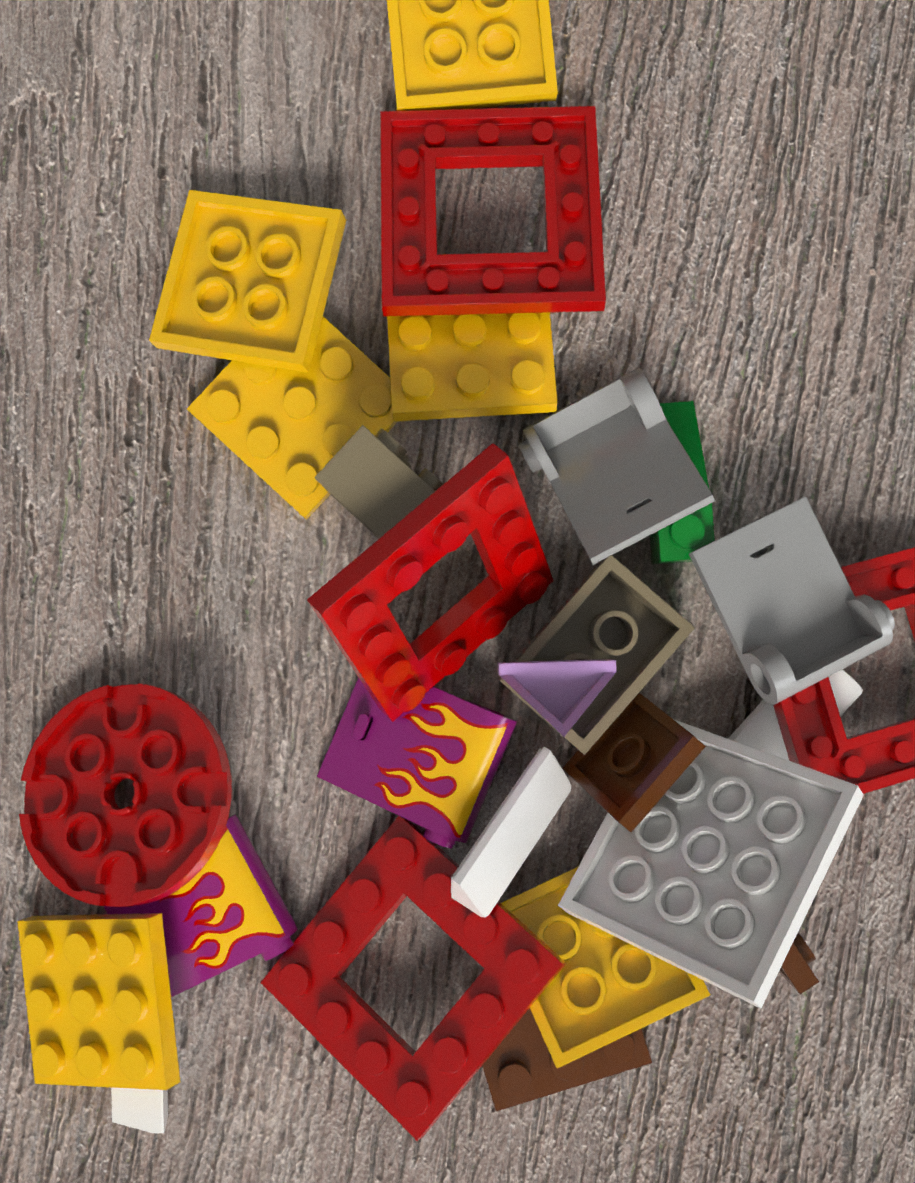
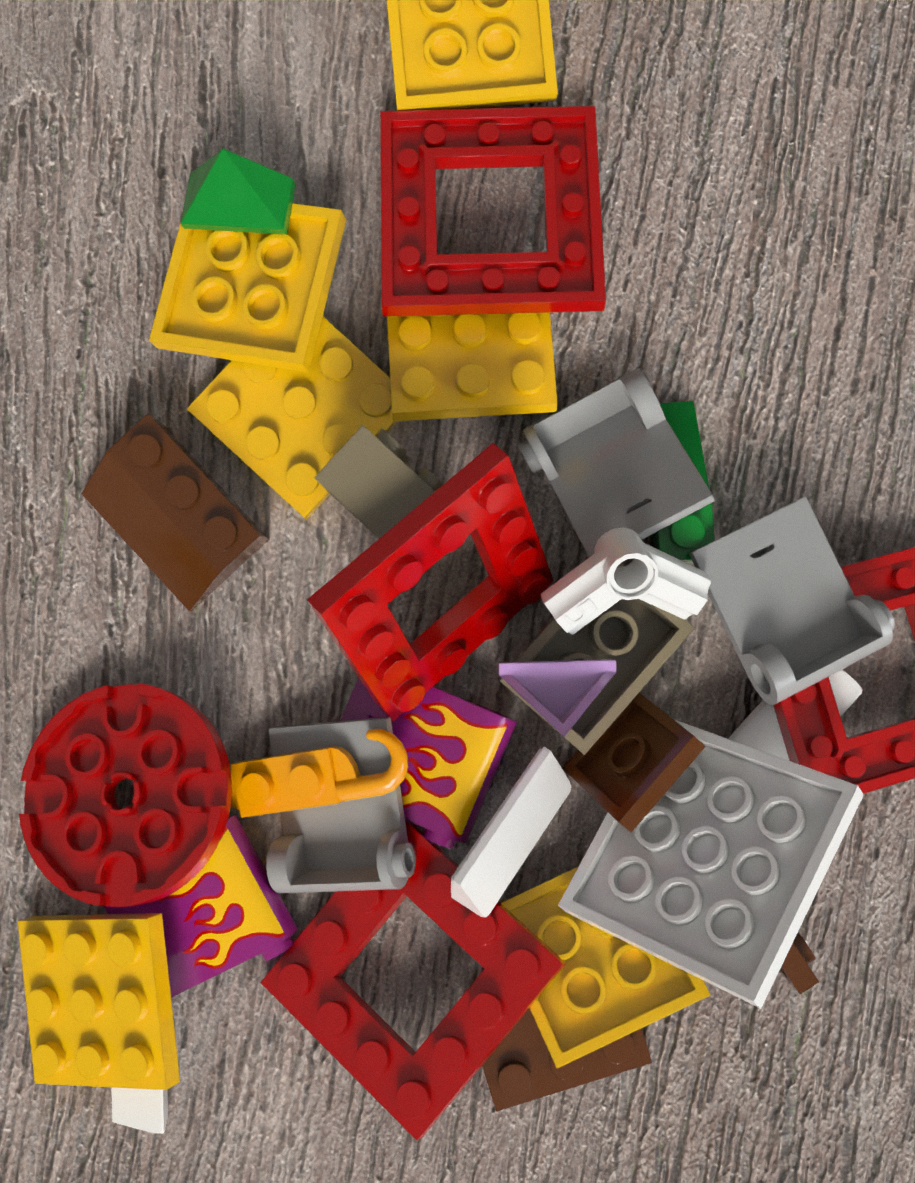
(172, 512): none -> reddish brown slope
(237, 196): none -> green slope
(312, 778): none -> light orange plate
(346, 843): none -> light grey door
(649, 577): none -> white piece

